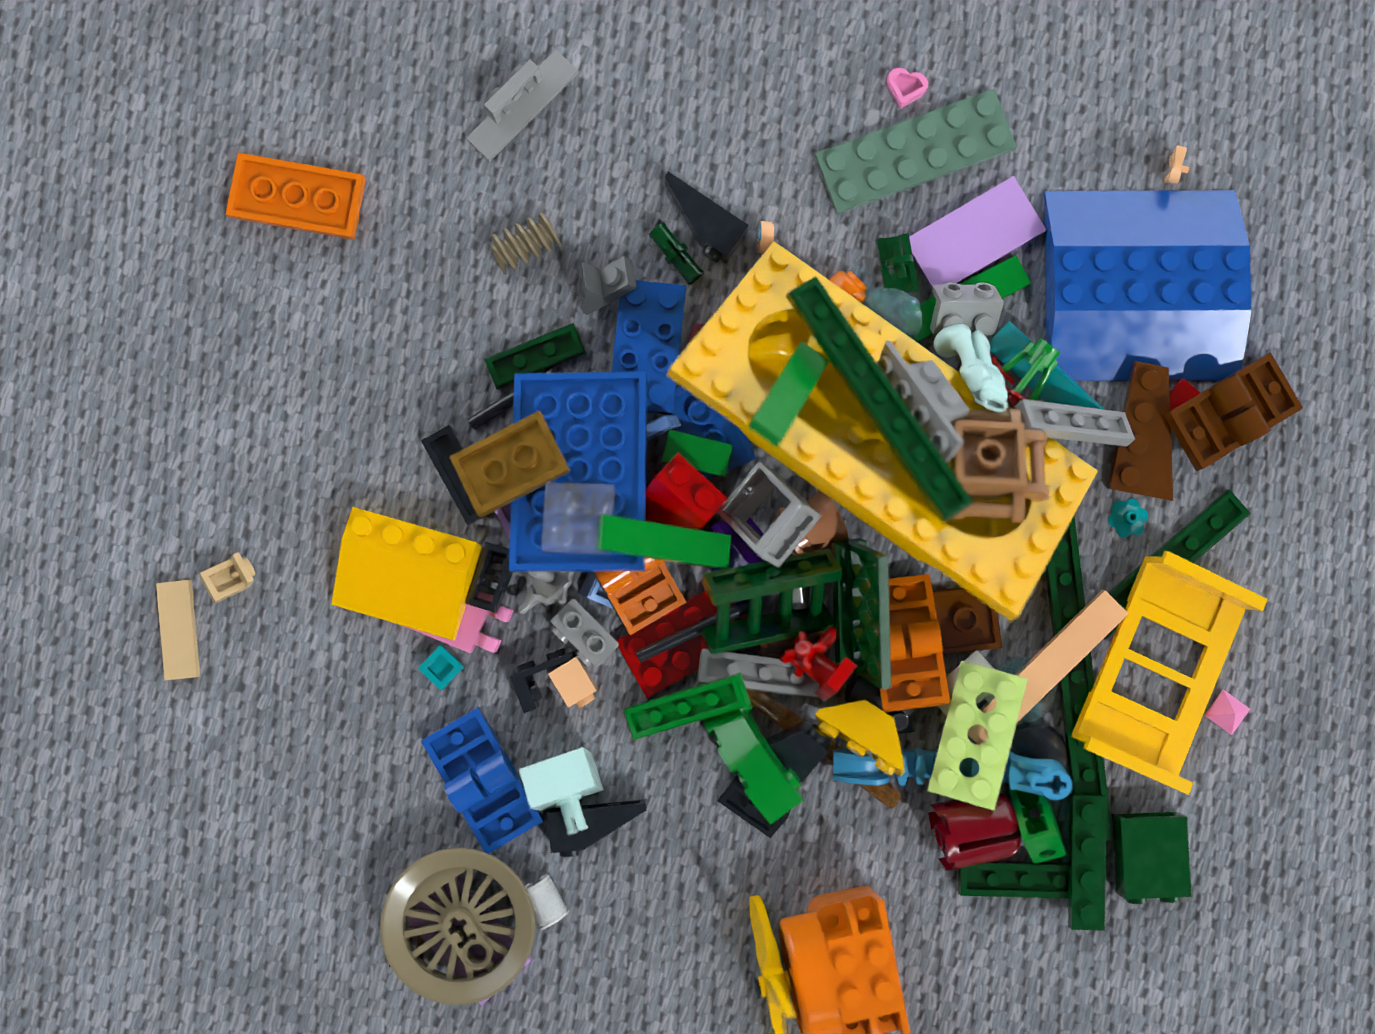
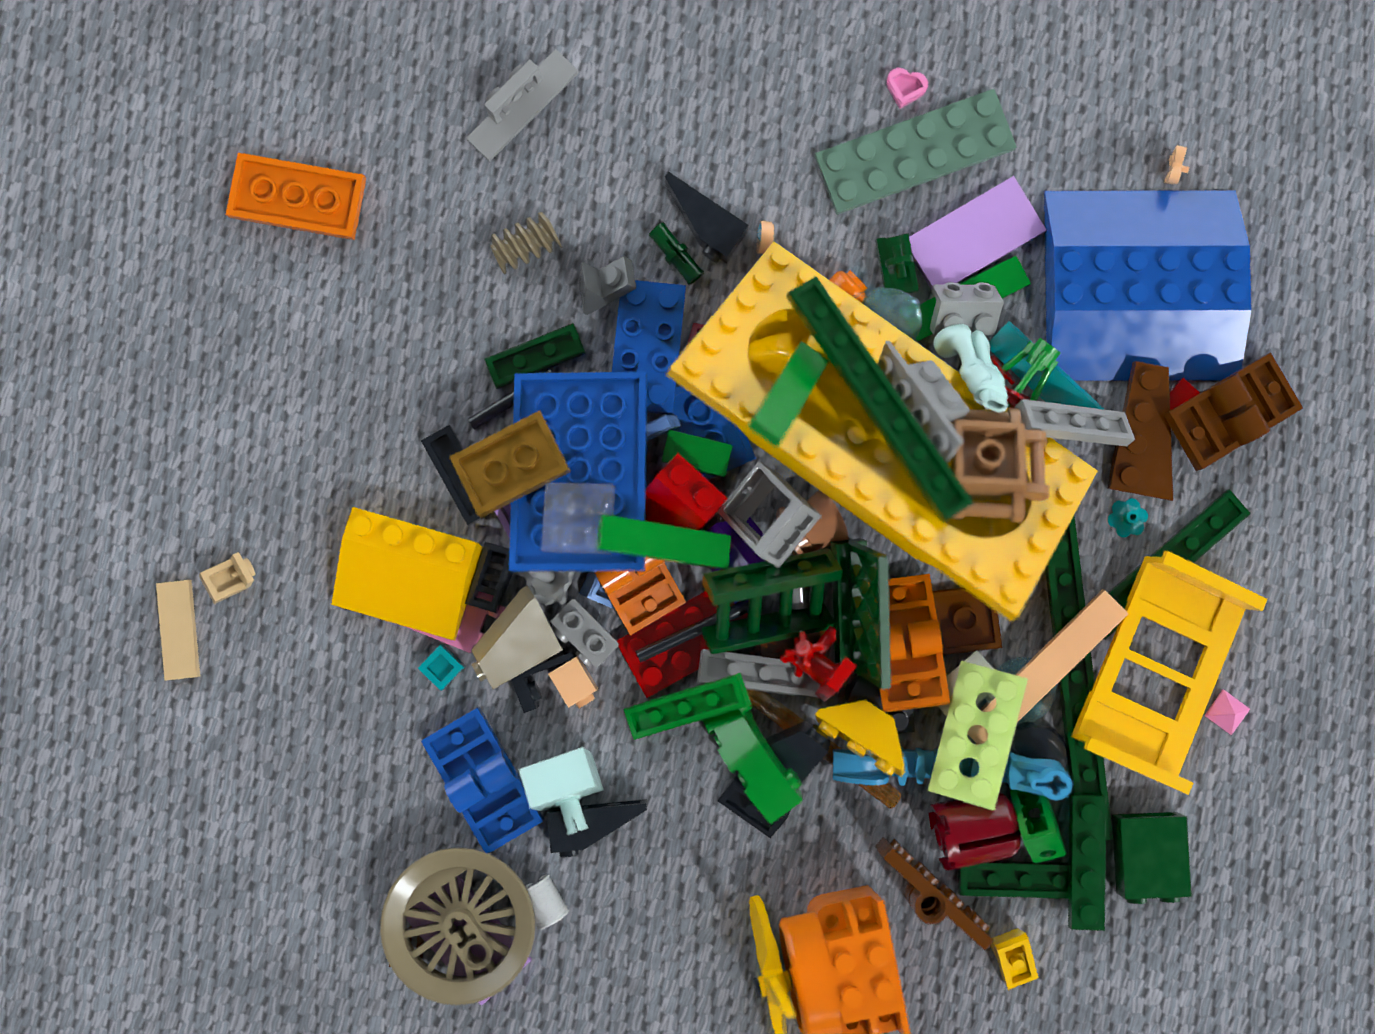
(515, 641): none -> slope
(942, 899): none -> reddish brown plate
(1014, 958): none -> yellow slope

